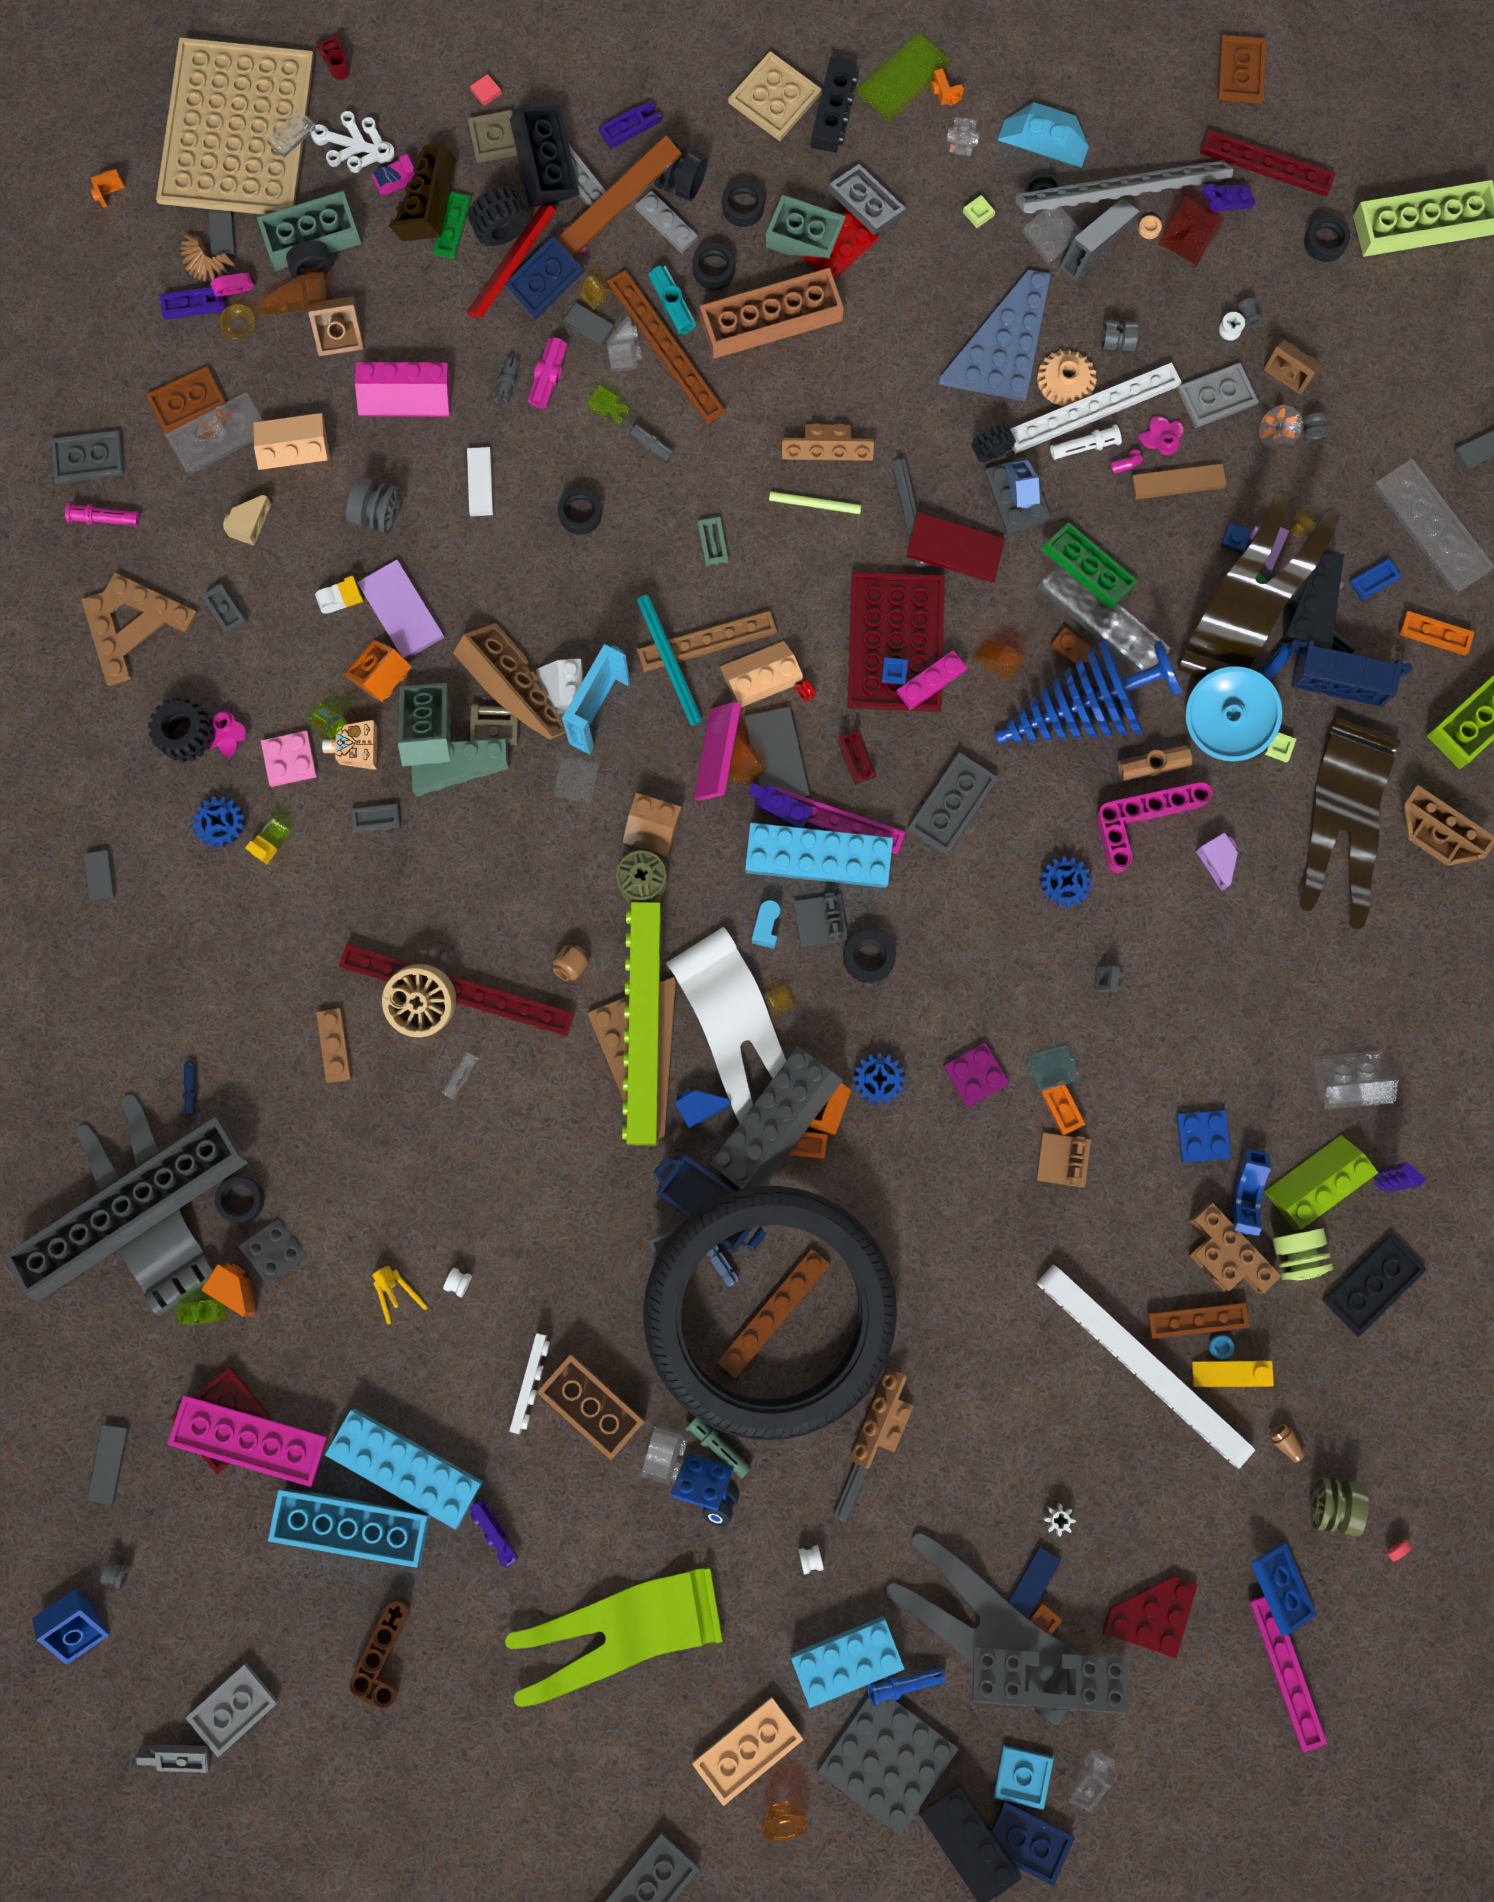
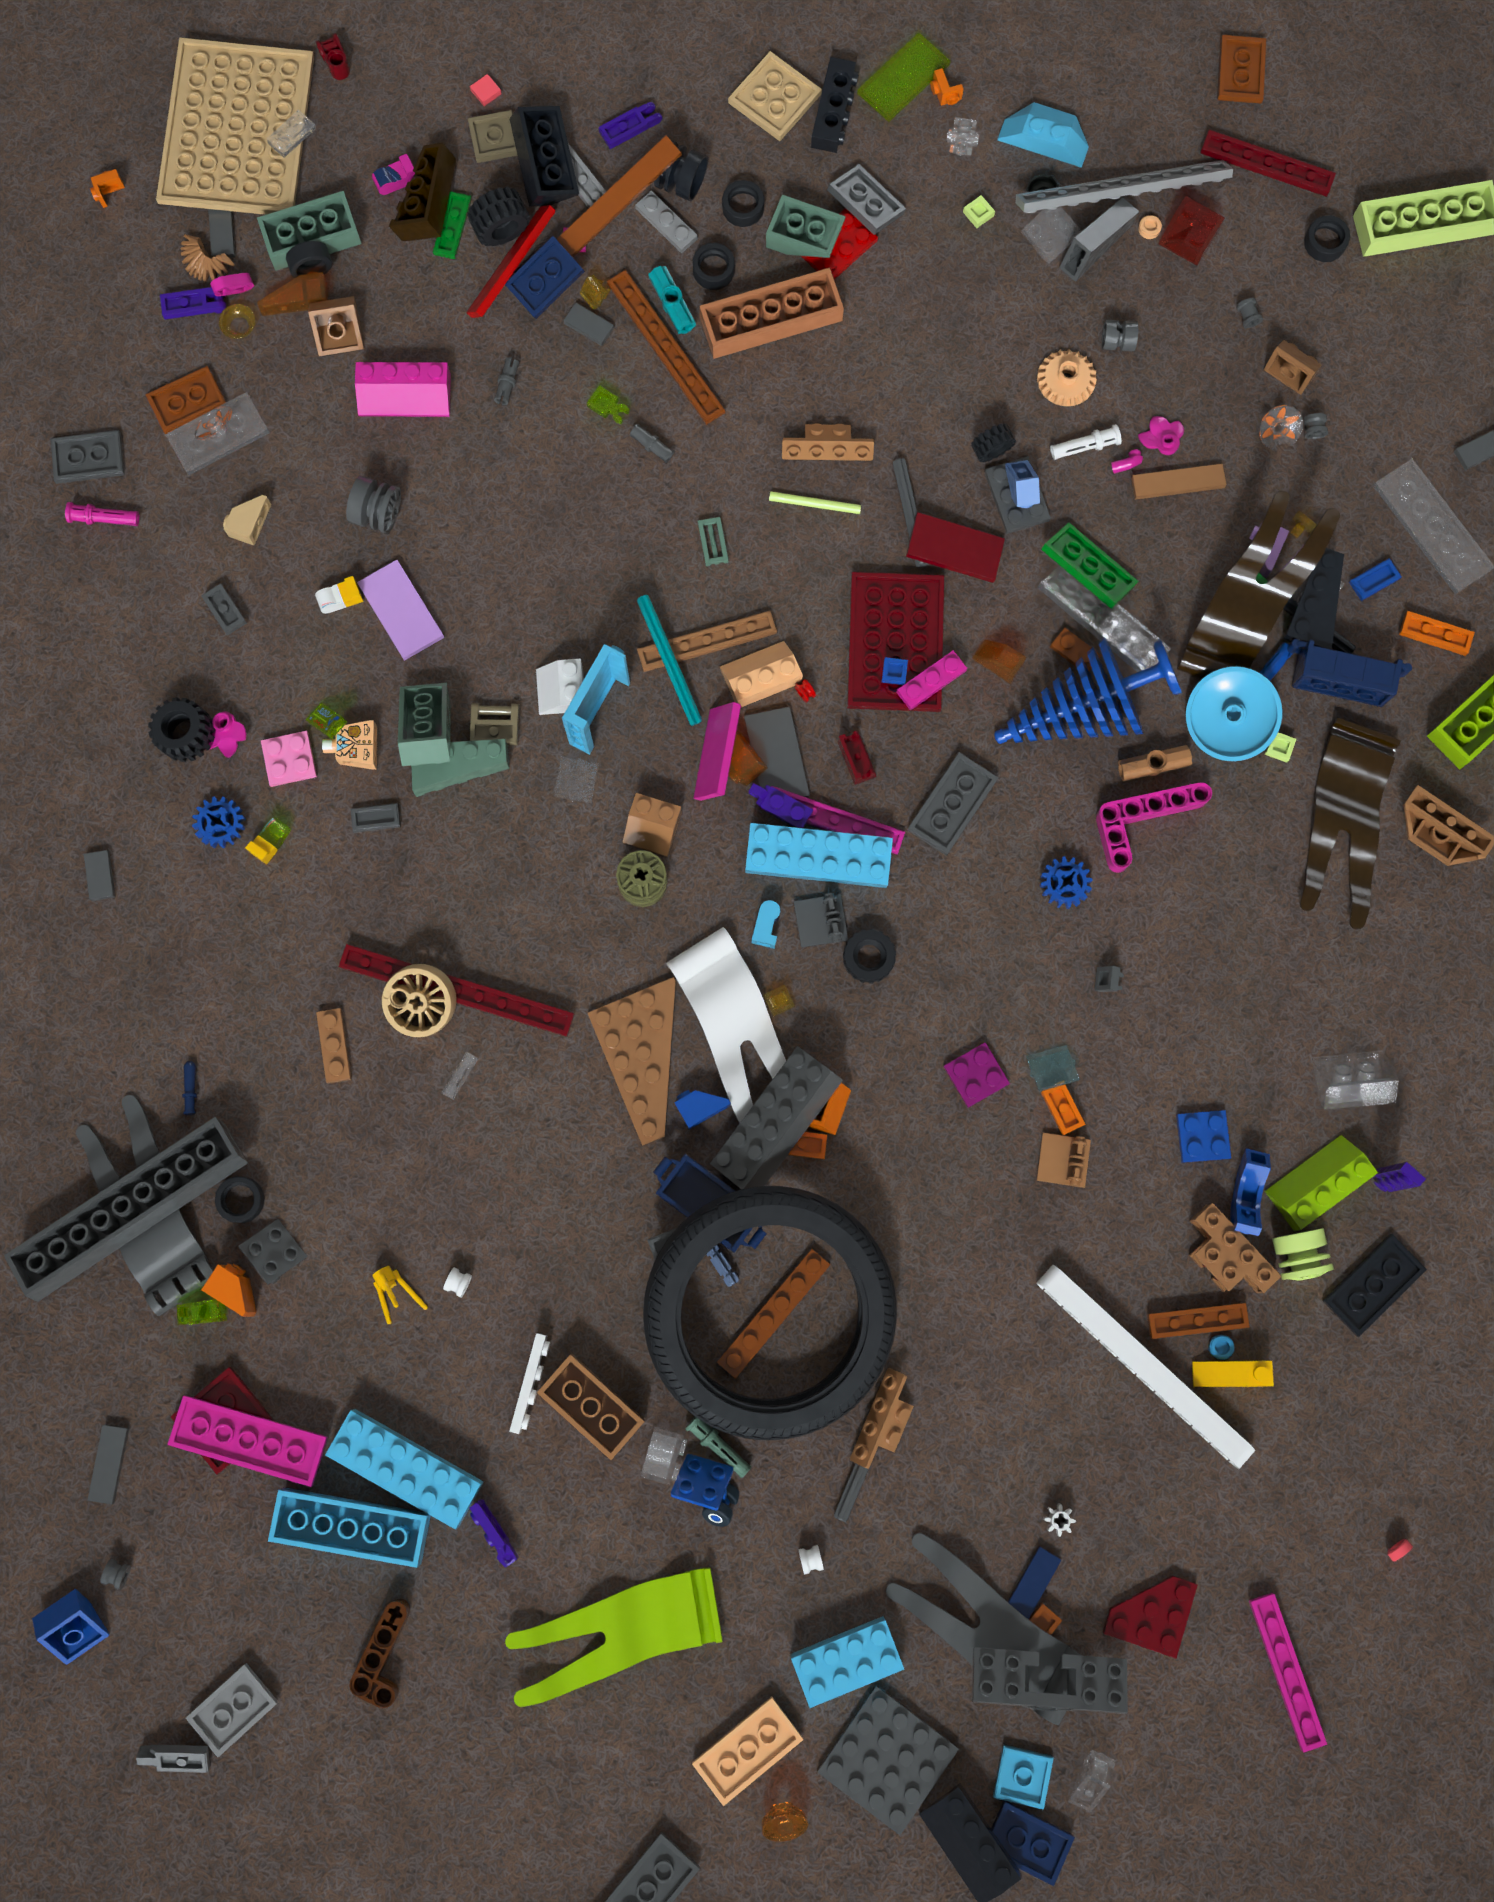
(114, 646): medium nougat plate -> none
(290, 441): light nougat slope -> none
(355, 144): white plant -> none
(378, 670): orange slope -> none
(480, 481): white tile -> none
(505, 676): medium nougat wedge -> none
(547, 372): dark pink piece -> none
(570, 962): medium nougat head -> none
(577, 494): black tyre -> none
(622, 348): clear slope -> none
(643, 1024): lime brick -> none
(890, 1079): blue gear -> none
(895, 1687): blue pin -> none
(1004, 348): sand blue wing -> none
(1095, 407): white plate -> none
(1217, 395): light grey tile -> none
(1220, 859): lavender slope -> none
(1227, 329): white wheel -> none
(1228, 197): dark purple plate -> none
(1236, 538): blue plate -> none
(1283, 1589): blue plate -> none
(1286, 1441): medium nougat cone -> none
(1339, 1506): olive wheel -> none

